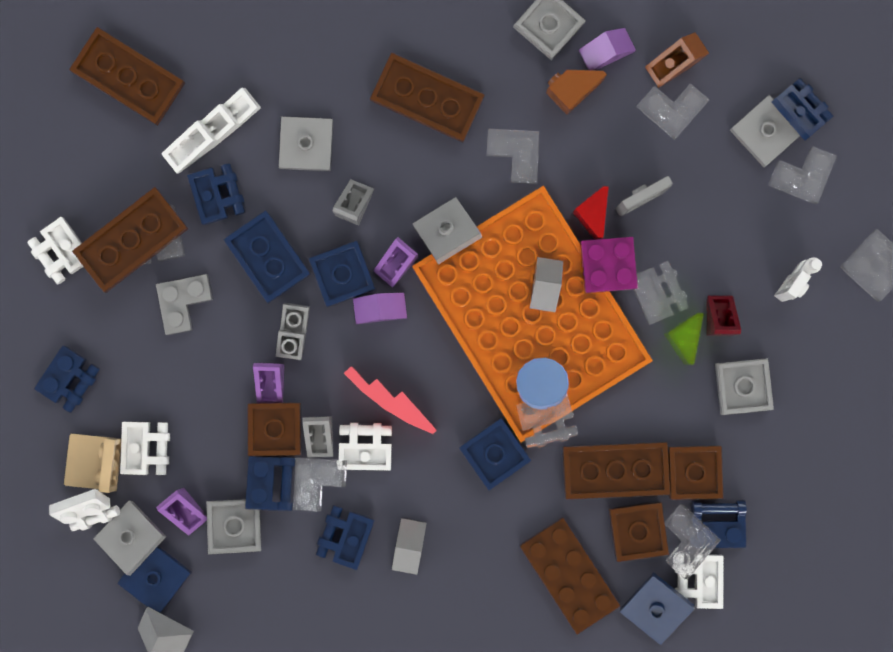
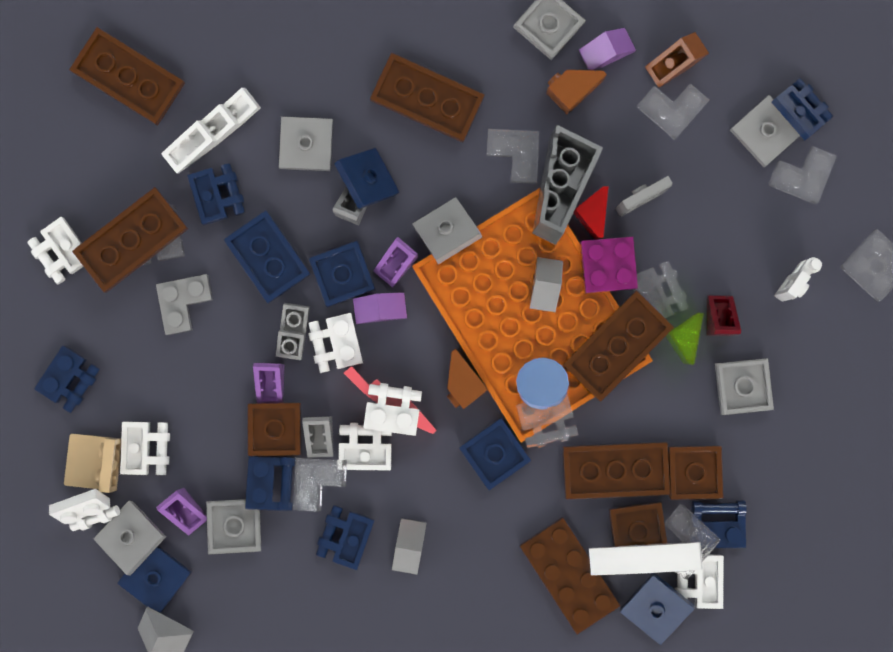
(343, 340): none -> white plate
(366, 178): none -> dark blue plate
(392, 418): none -> white plate
(463, 382): none -> dark orange slope
(564, 177): none -> dark grey wedge
(618, 346): none -> reddish brown plate
(645, 558): none -> white slope

